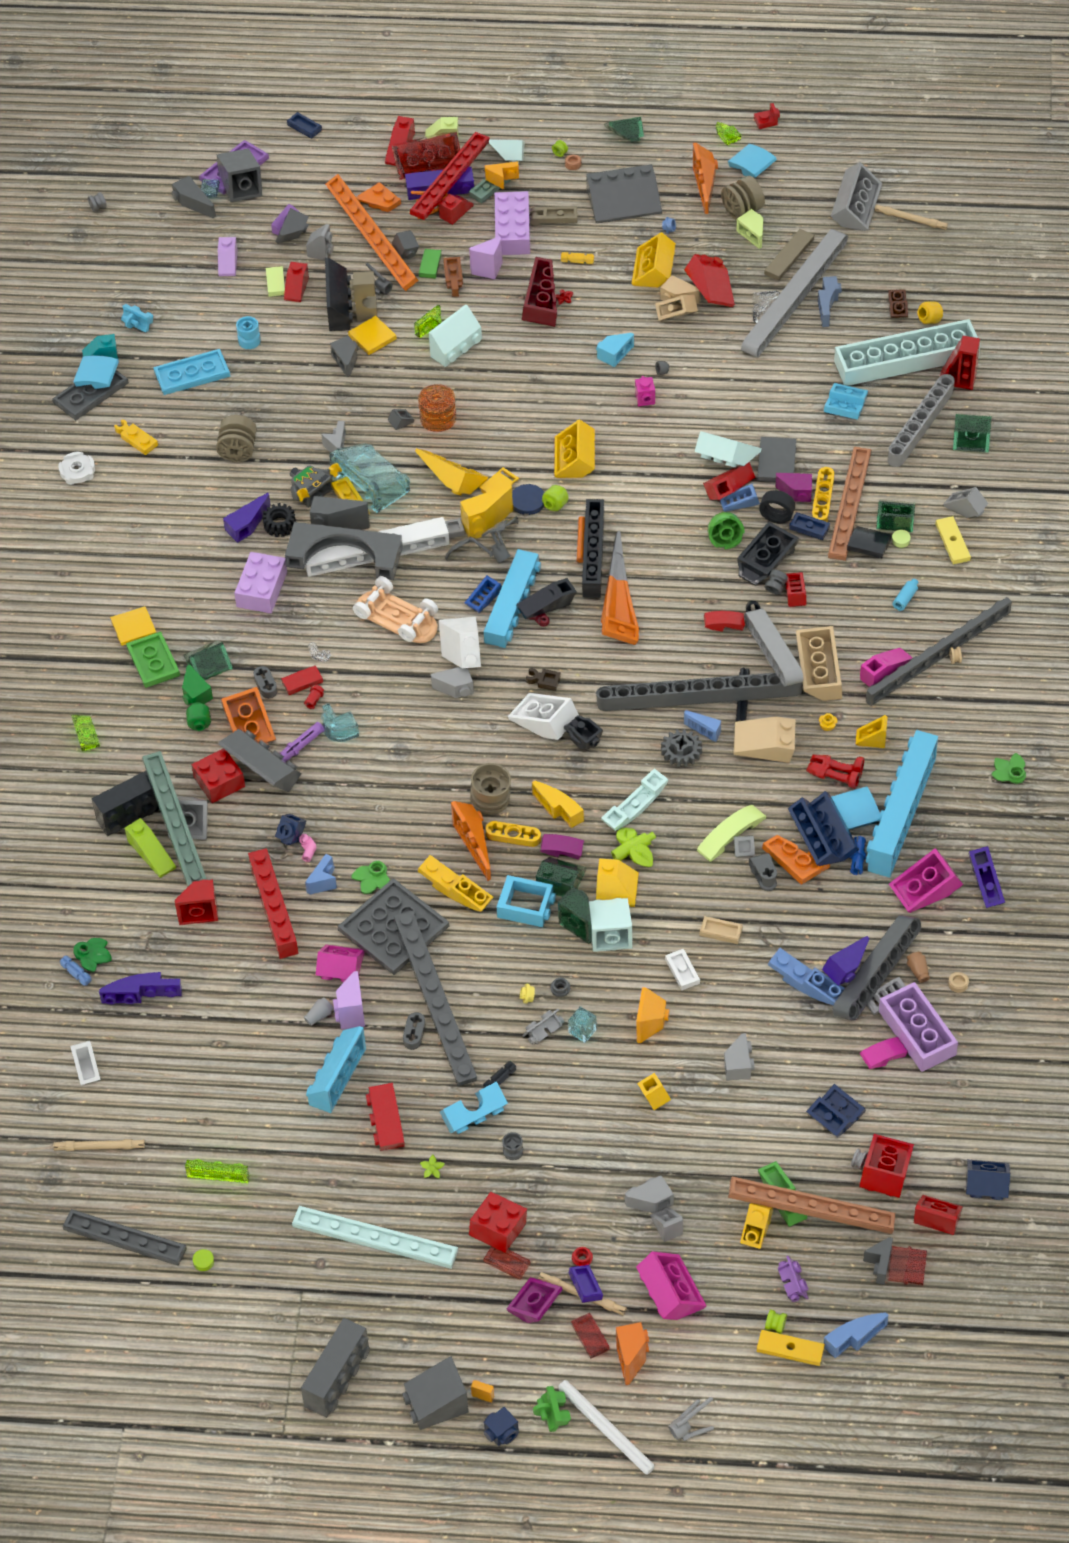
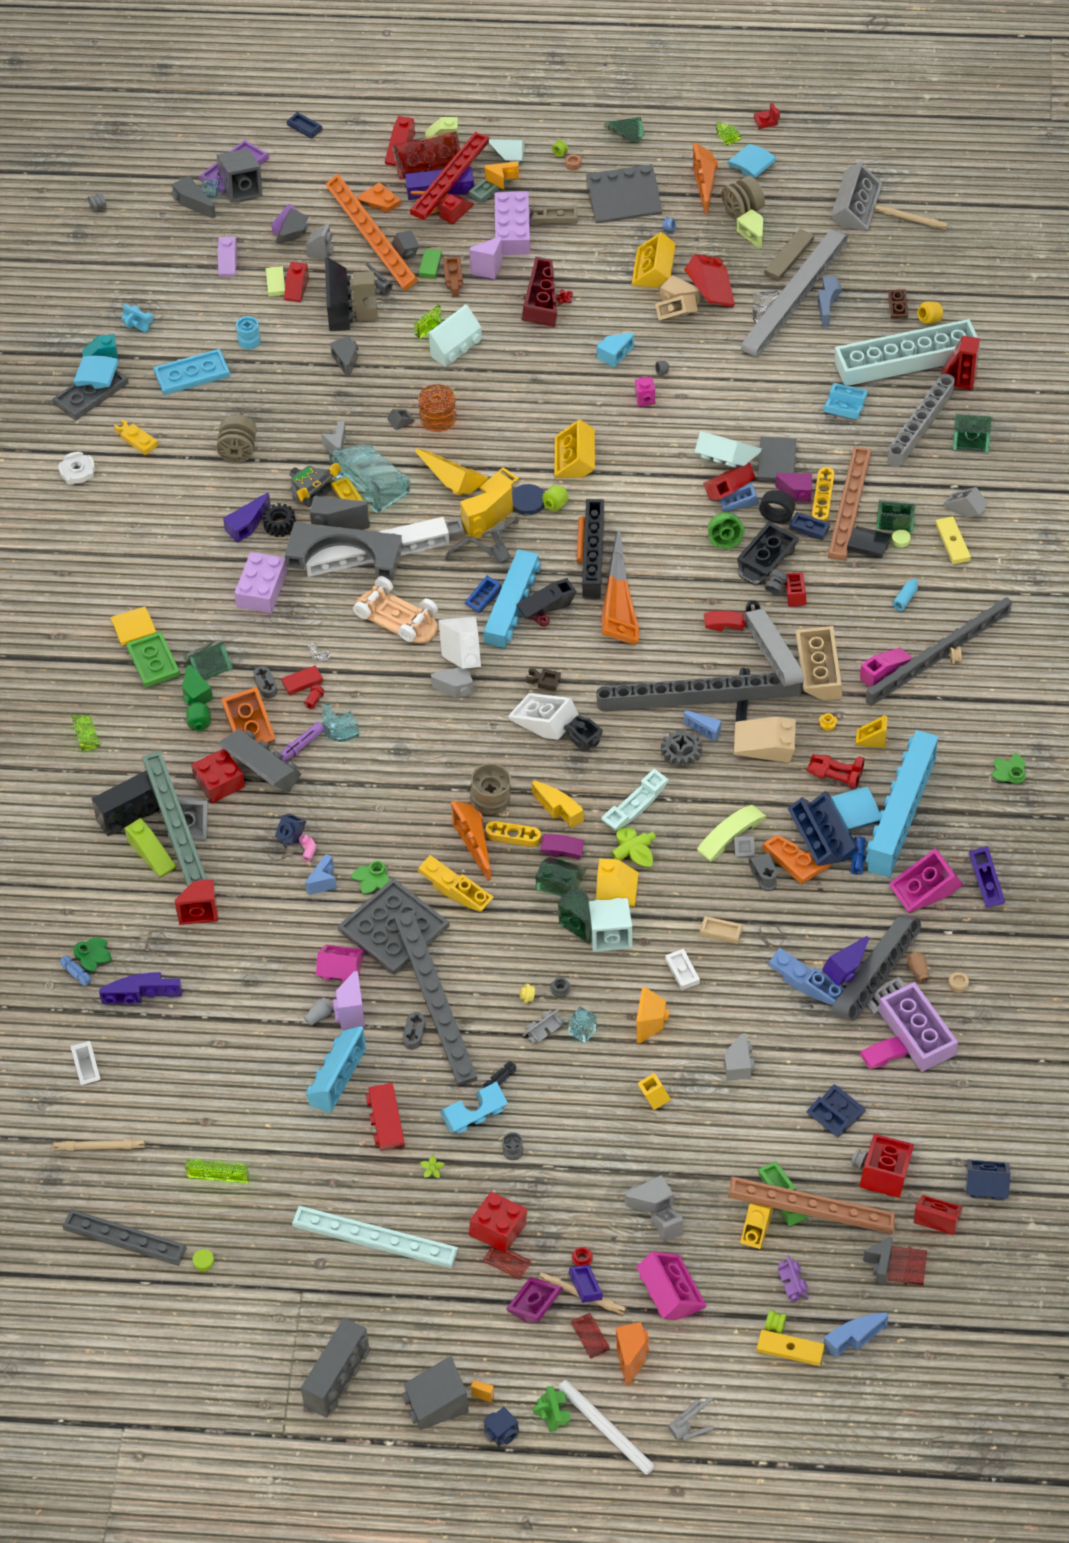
(273, 903): red brick -> none
(372, 335): yellow tile -> none
(523, 915): medium azure window -> none
(577, 258): yellow axle -> none

